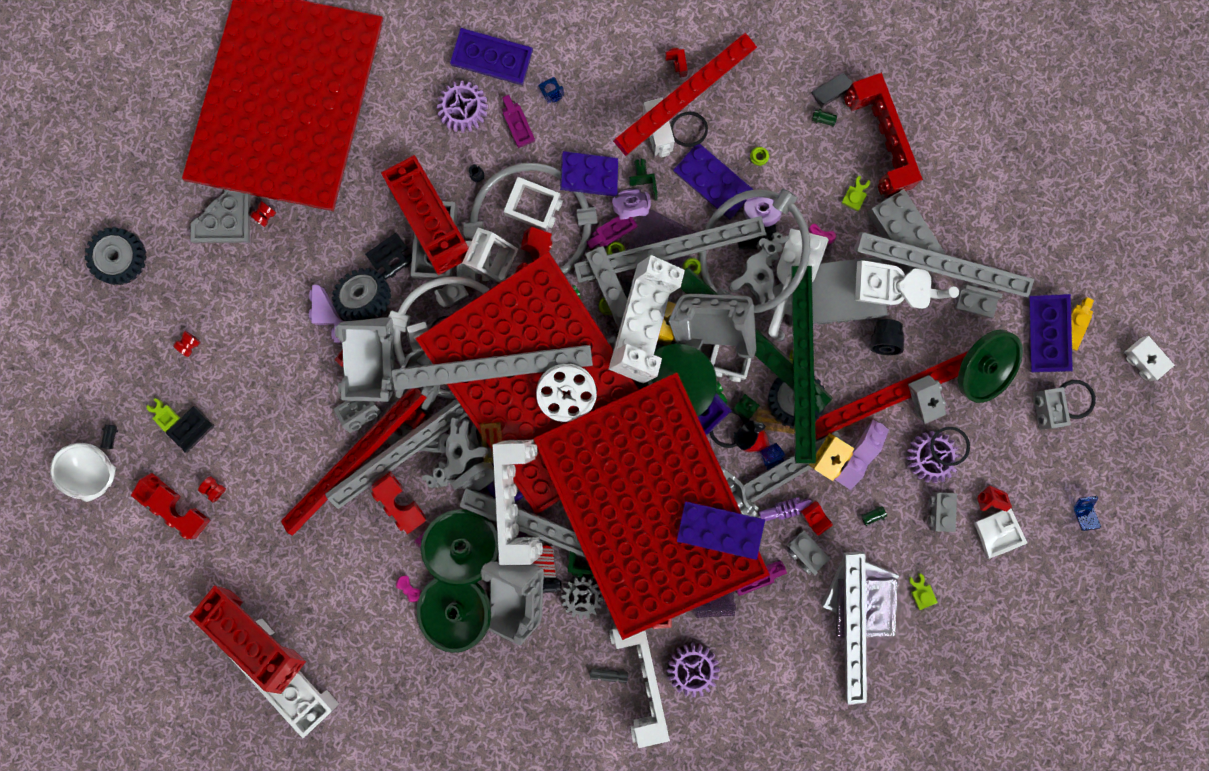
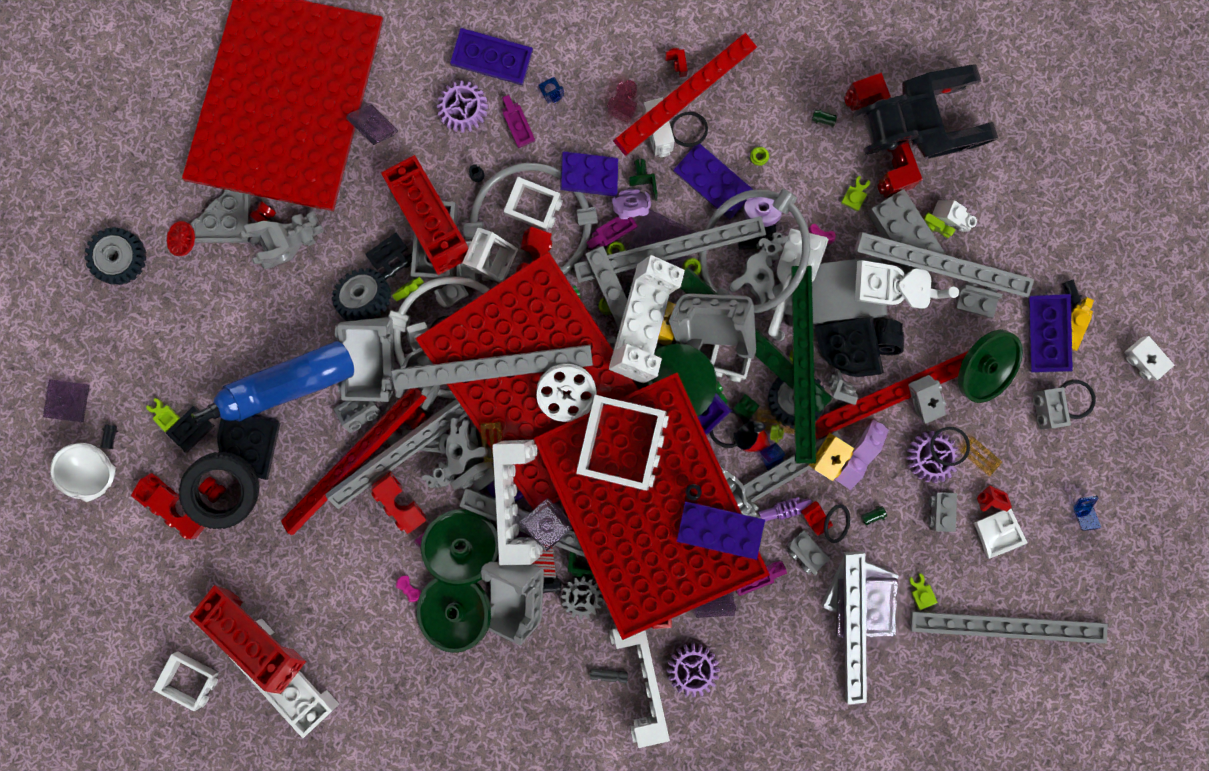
(66, 400): none -> clear purple plate
(162, 685): none -> white window
(180, 238): none -> red wheel
(186, 344): red wheel -> none
(210, 517): none -> black tyre
(251, 440): none -> black plate
(280, 384): none -> blue animal
(282, 240): none -> light grey animal
(323, 310): lavender arch -> none
(372, 124): none -> clear purple plate
(406, 289): none -> lime plate
(546, 524): none -> clear purple plate
(620, 106): none -> clear pink brick
(657, 441): none -> white window
(688, 492): none -> black pin
(777, 433): none -> lime plate
(827, 521): none -> black piece
(832, 90): black slope -> none
(842, 389): none -> light grey bracket
(851, 346): none -> black plate
(917, 119): none -> black arm
(938, 225): none -> lime plate
(954, 215): none -> white brick
(993, 467): none -> clear yellow tile
(1008, 627): none -> light grey plate
(1070, 288): none -> black pin

